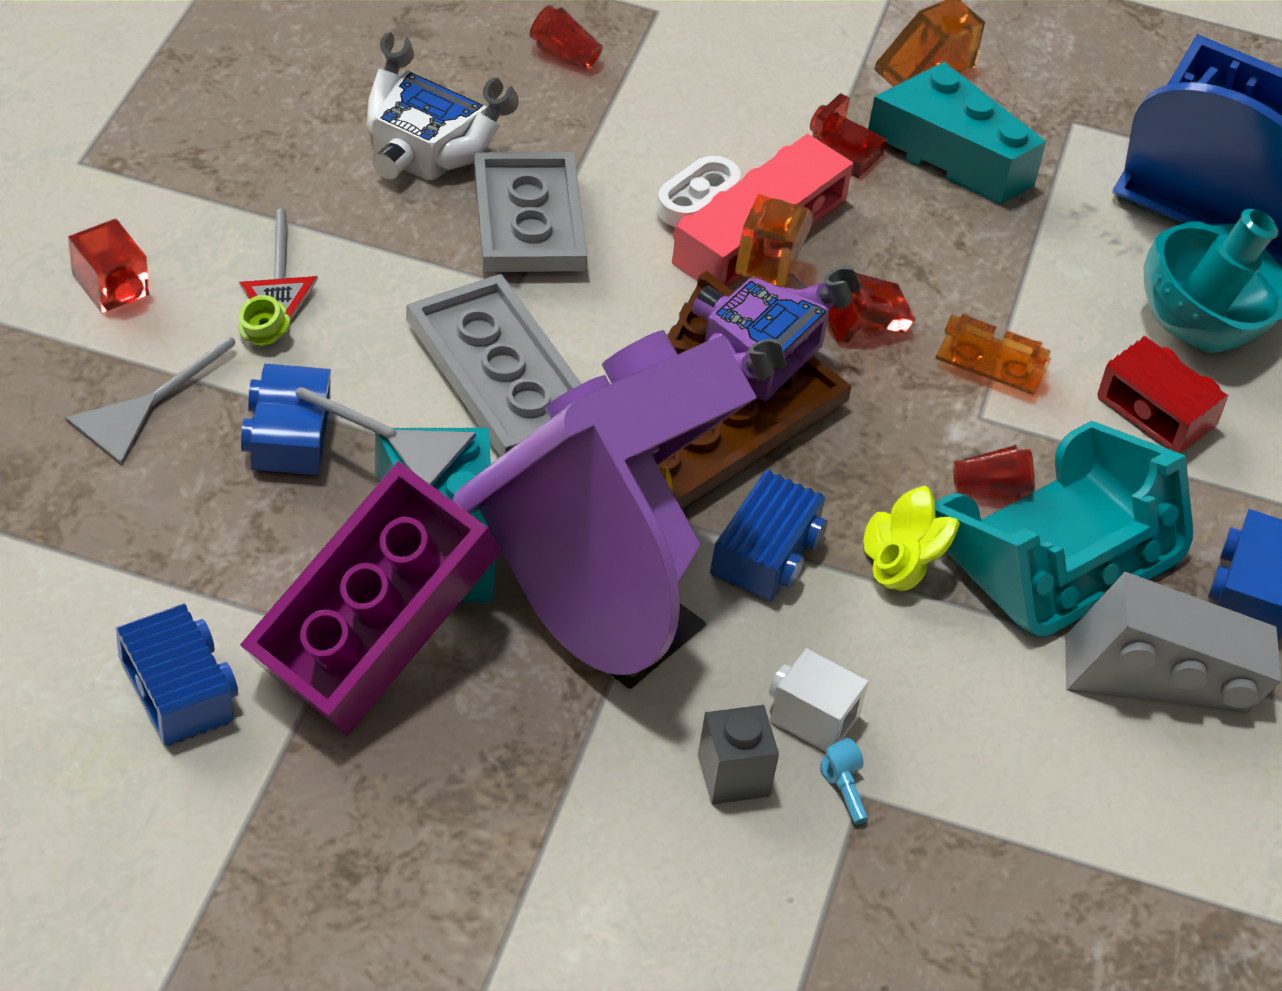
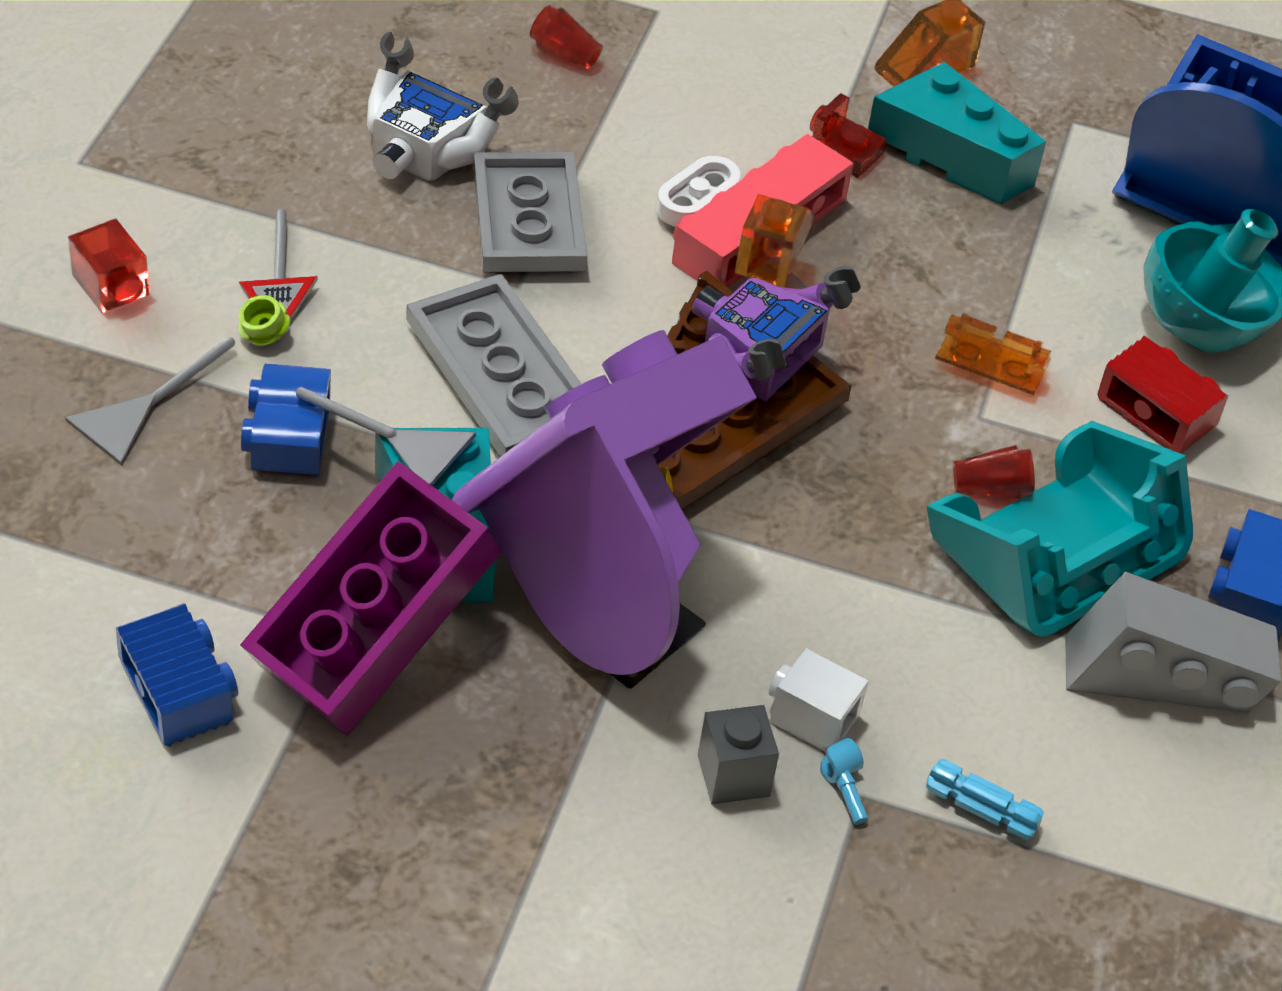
(769, 535): blue brick -> none
(875, 304): clear red bracket -> none
(907, 539): neon yellow plate -> none
(984, 799): none -> medium azure axle

